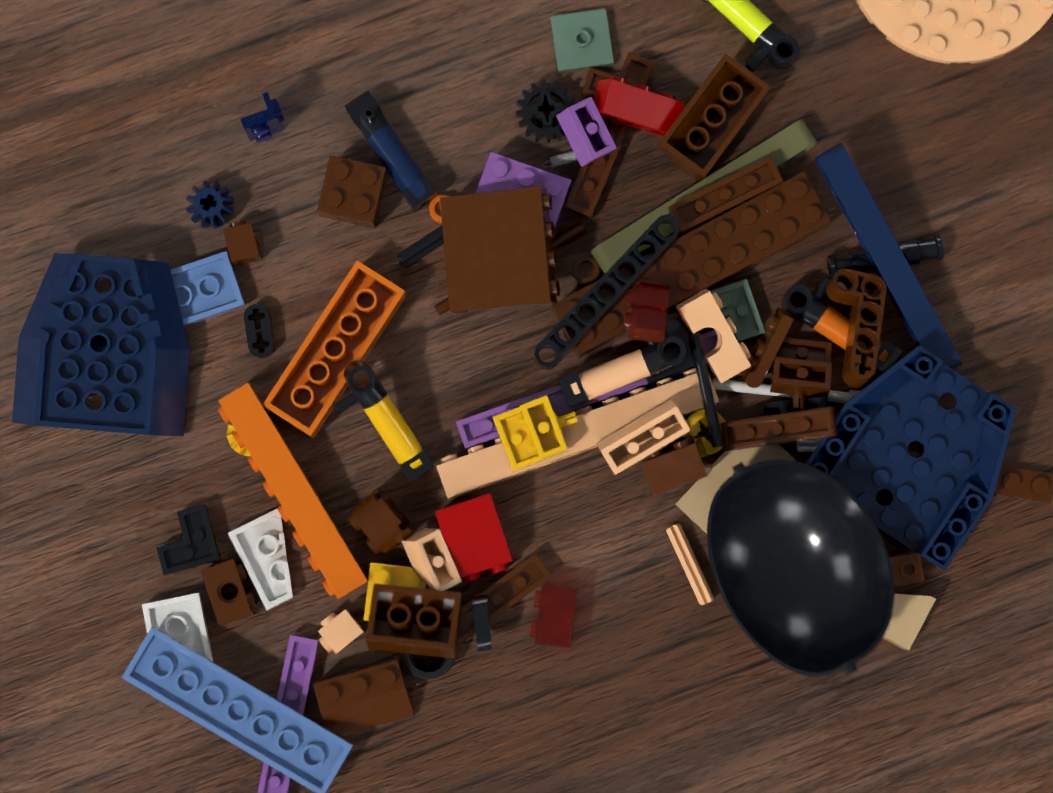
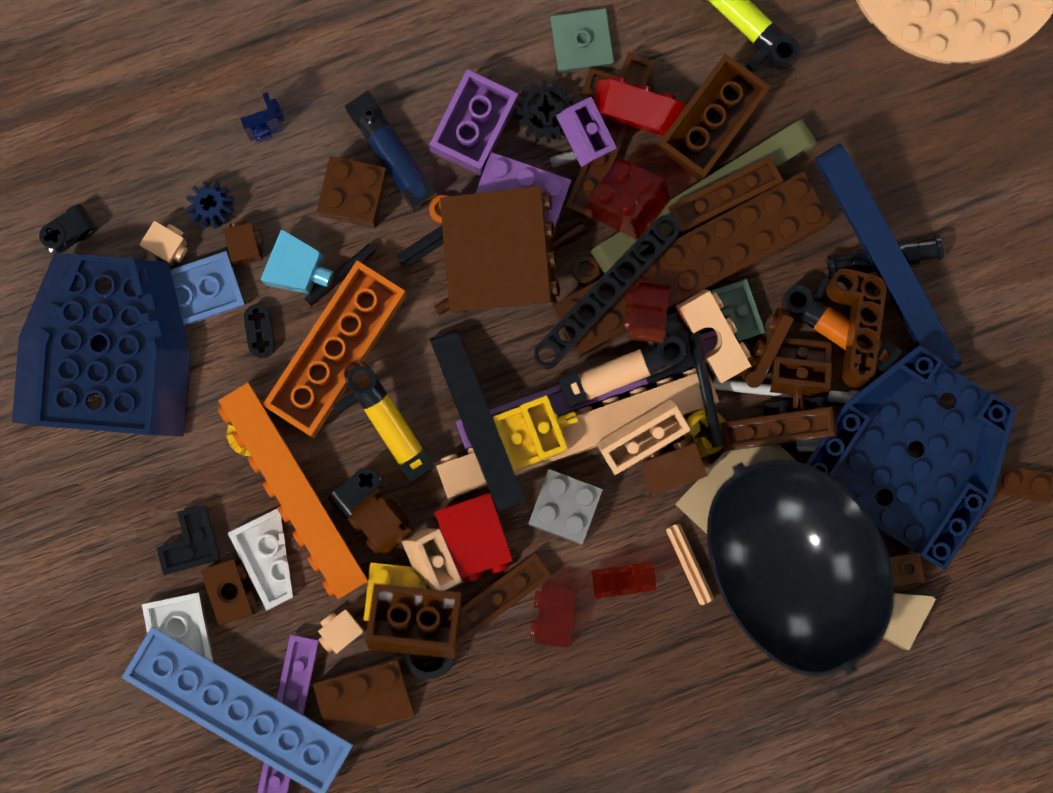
(69, 228): none -> black piece
(165, 243): none -> light nougat brick
(295, 266): none -> medium azure torso
(340, 274): none -> black bar
(352, 492): none -> black piece
(473, 122): none -> medium lavender brick
(477, 421): none -> black beam
(482, 623): black beam -> none
(565, 507): none -> light grey brick
(624, 580): none -> clear red brick
(628, 198): none -> clear red brick

